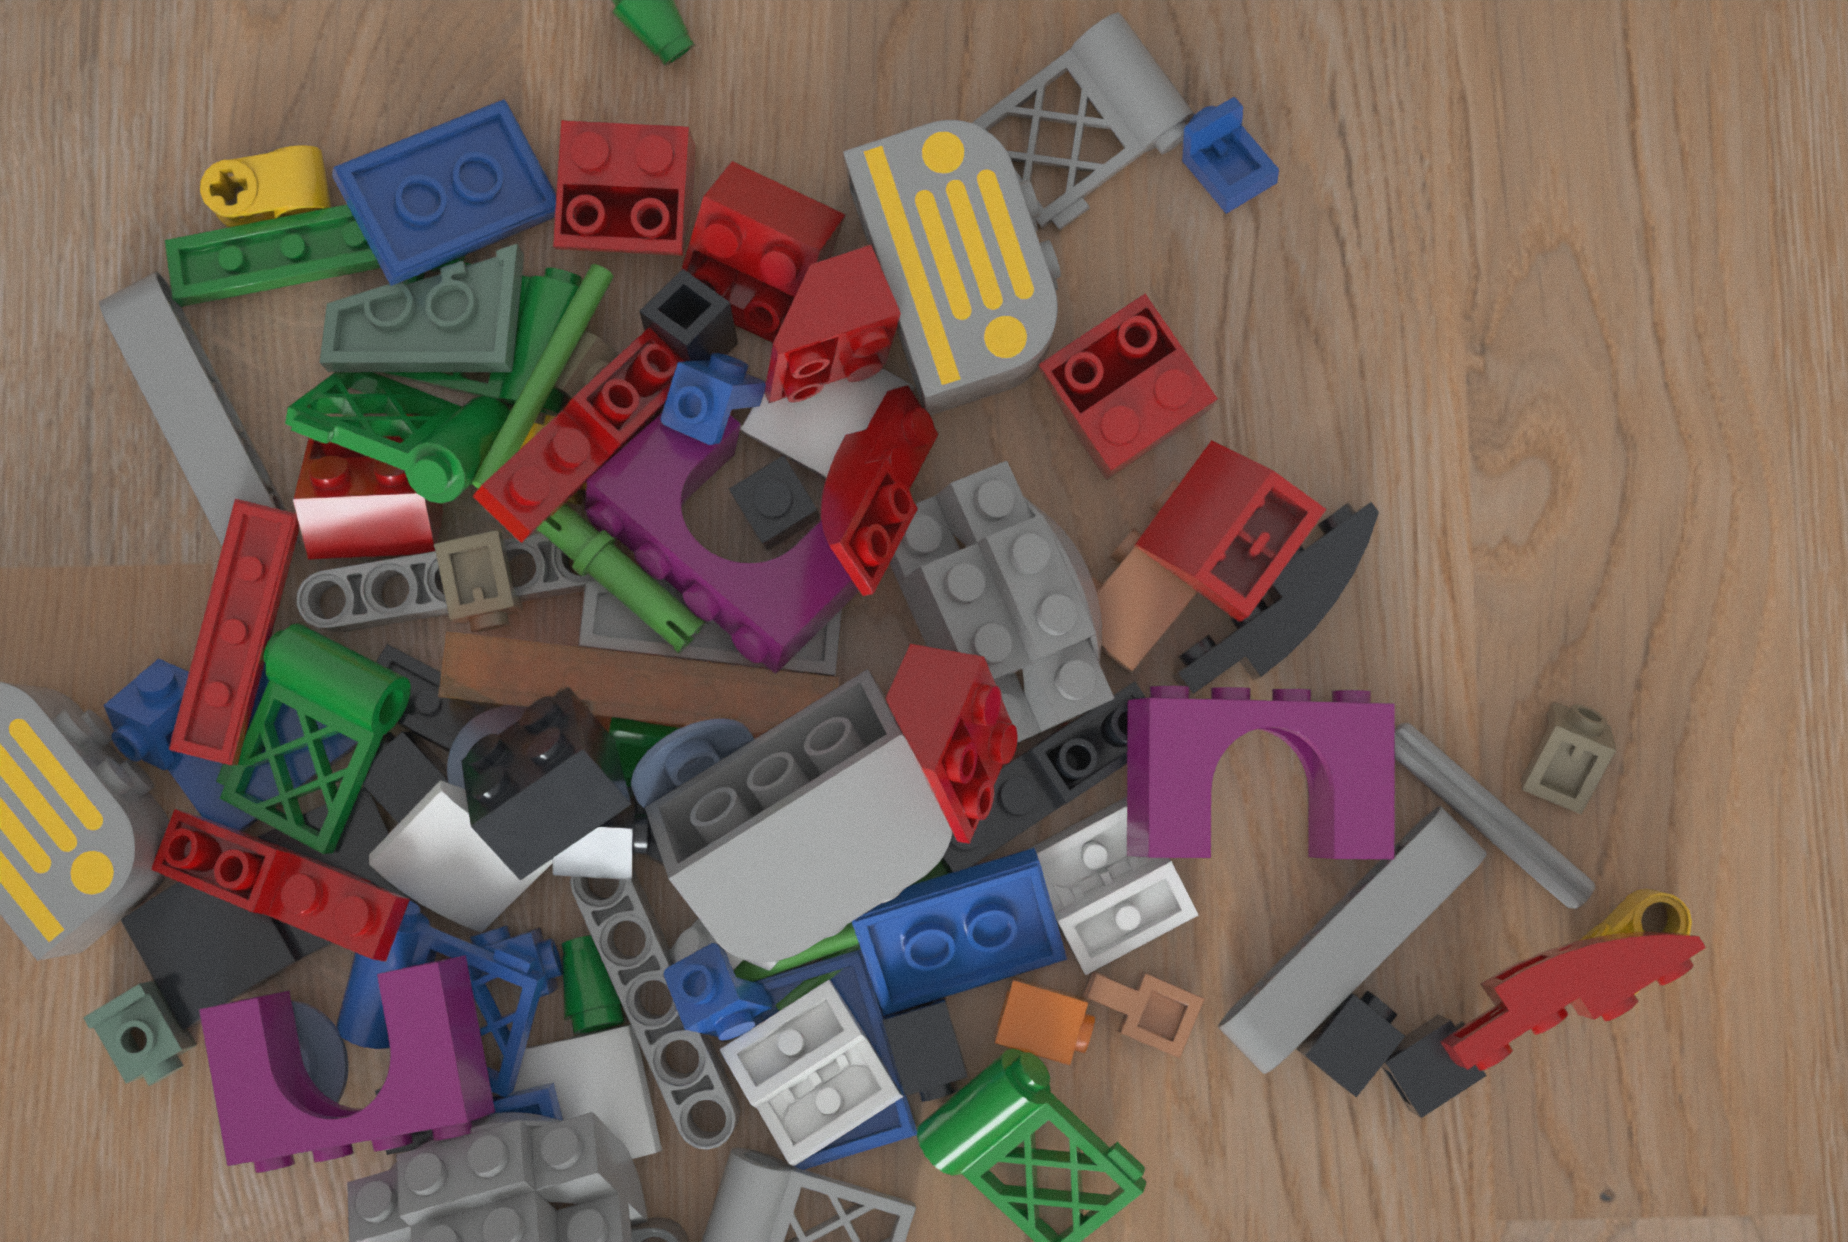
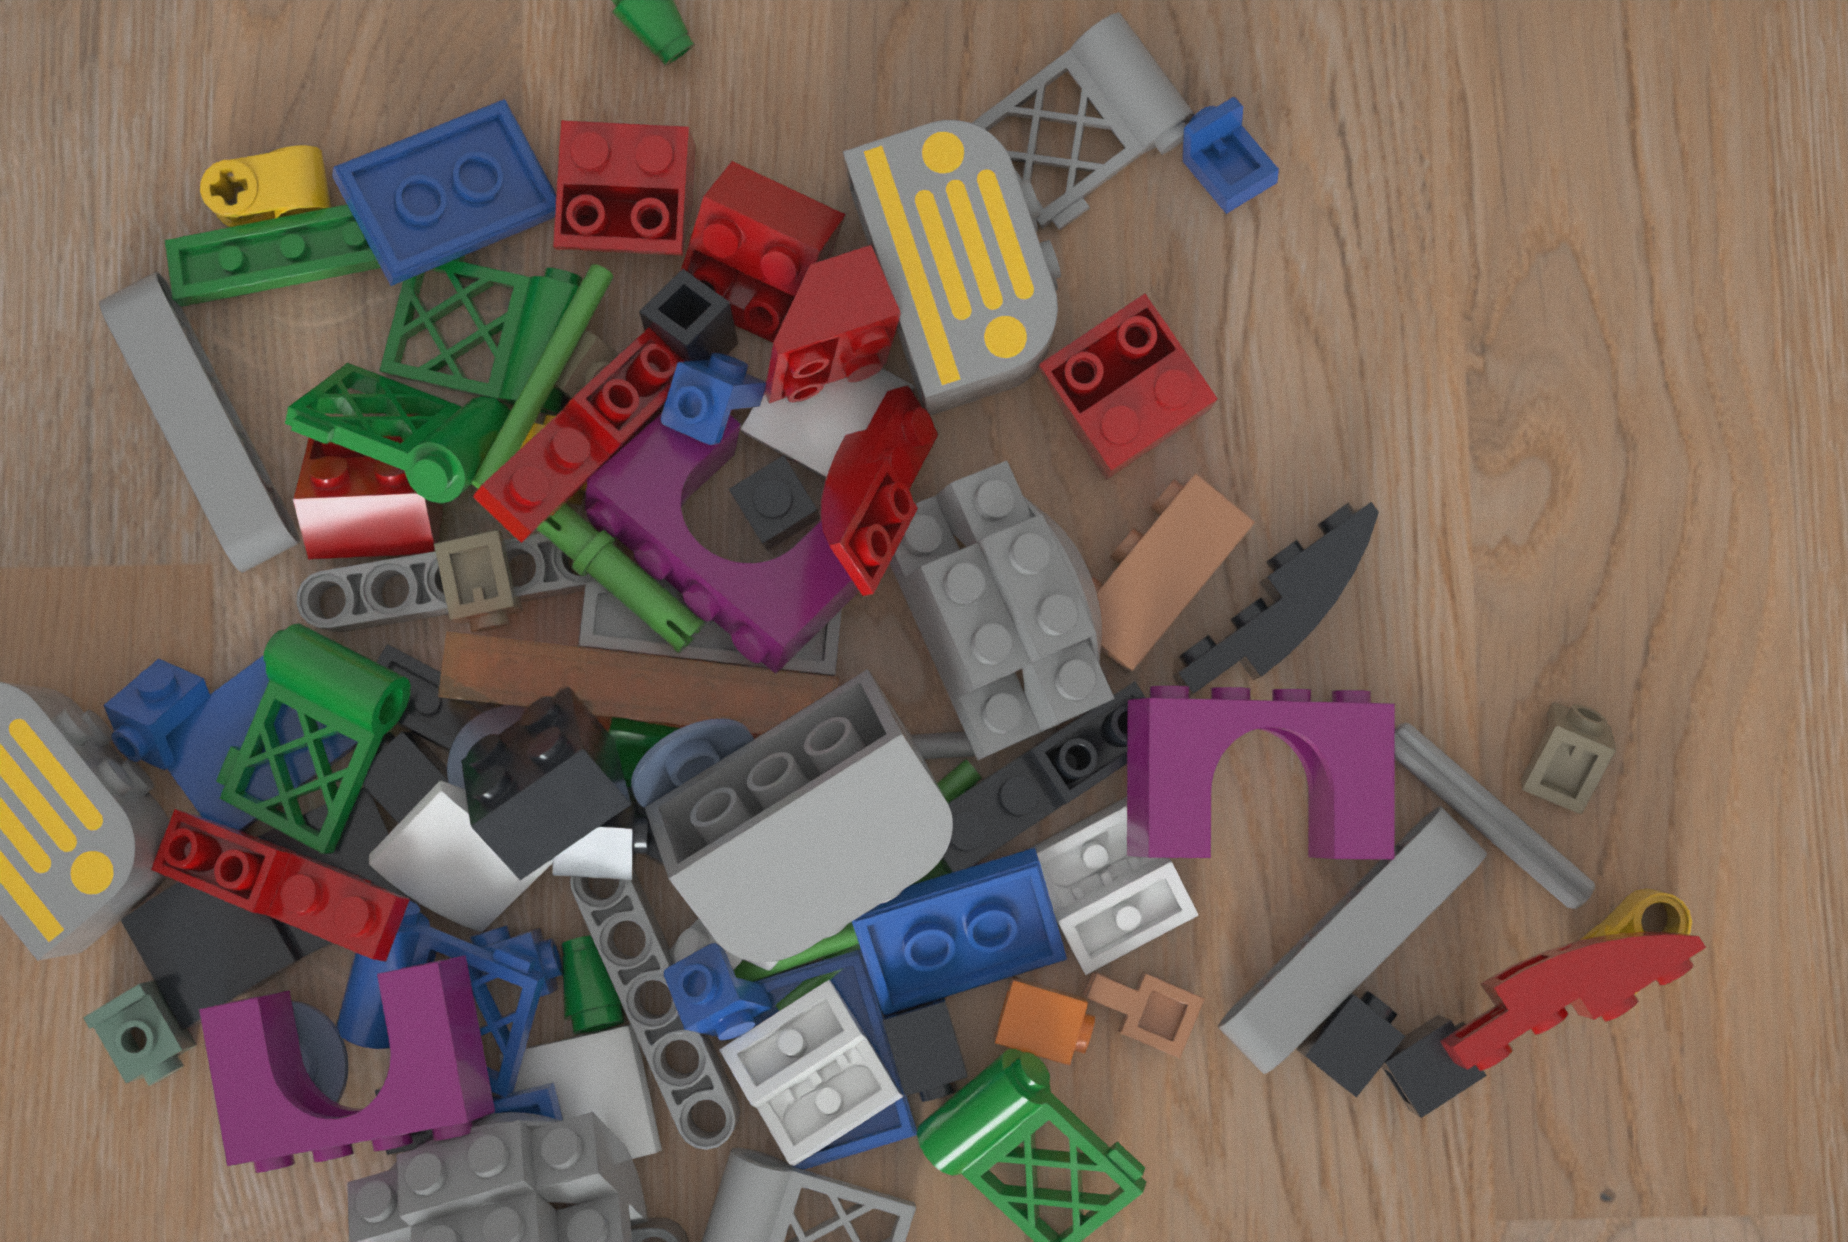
(235, 632): red tile -> none
(433, 325): sand green wing -> none
(954, 729): red slope -> none
(1230, 529): red slope -> none

